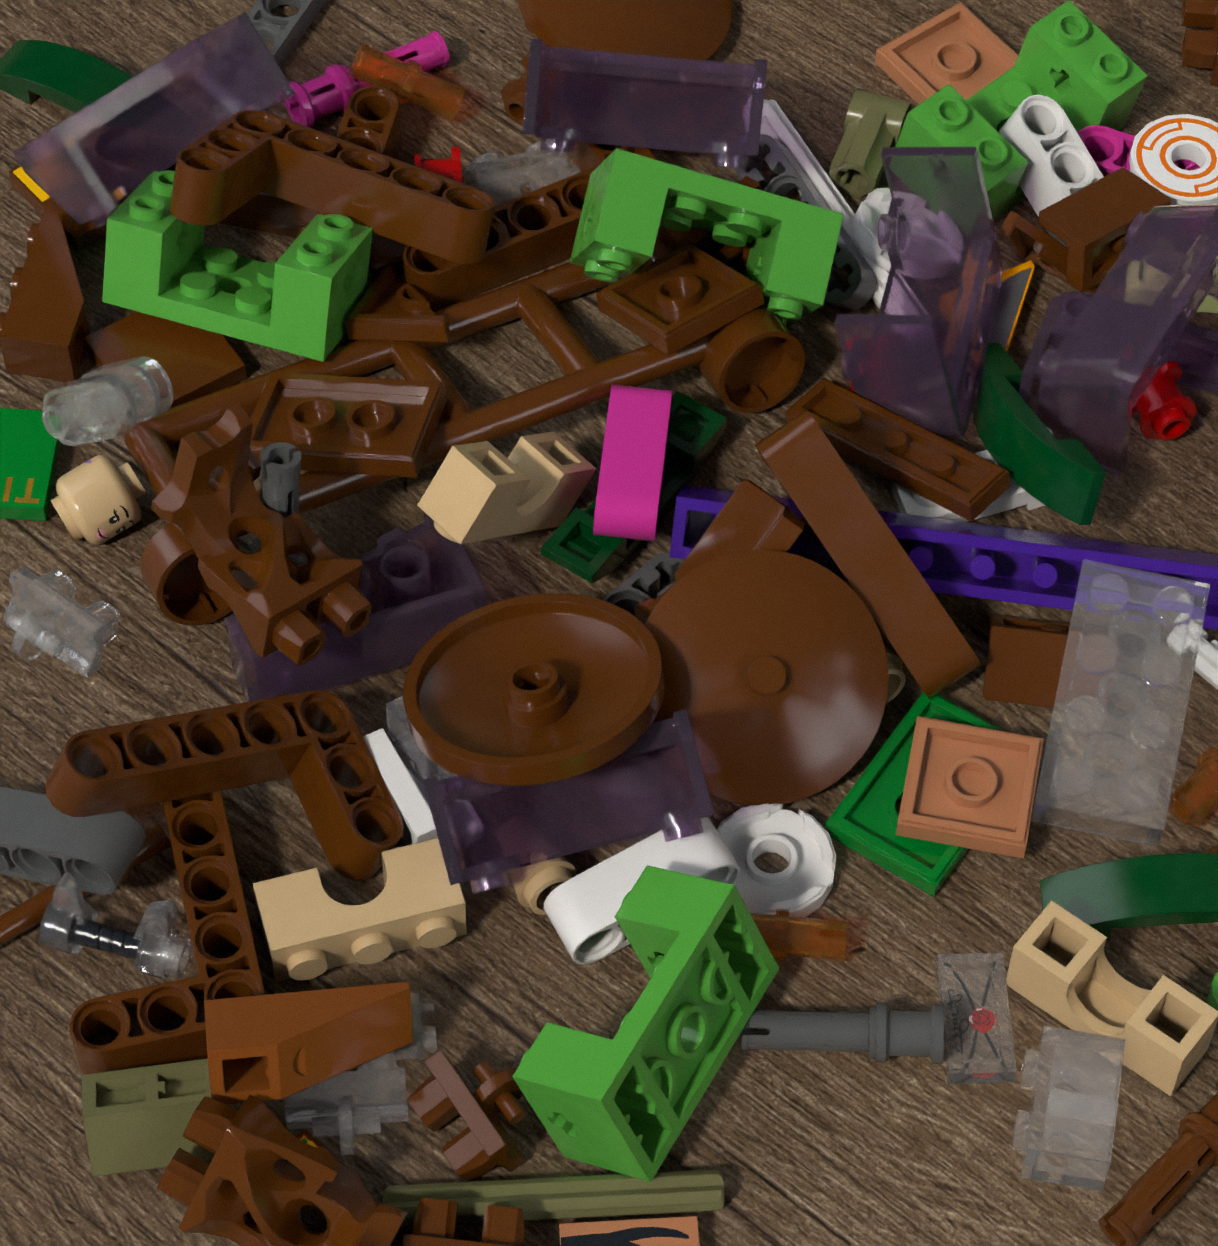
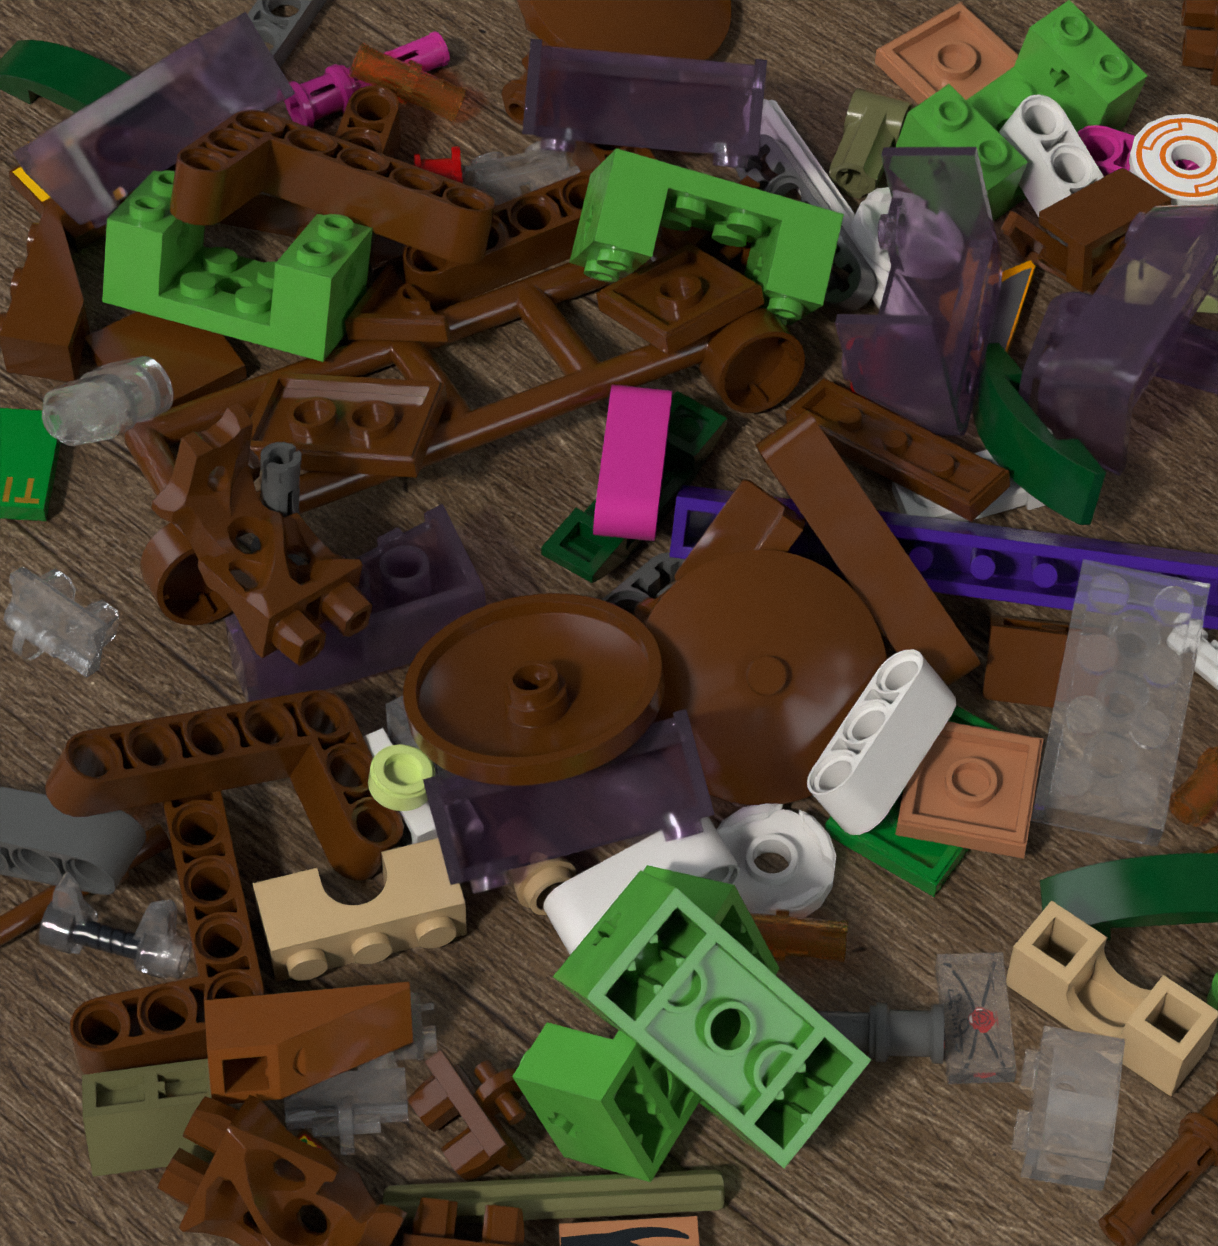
(98, 499): tan head -> none
(398, 777): none -> yellowish green tile
(492, 496): tan arch -> none
(663, 977): none -> bright green plate
(881, 742): none -> white beam
(1163, 407): red brick -> none

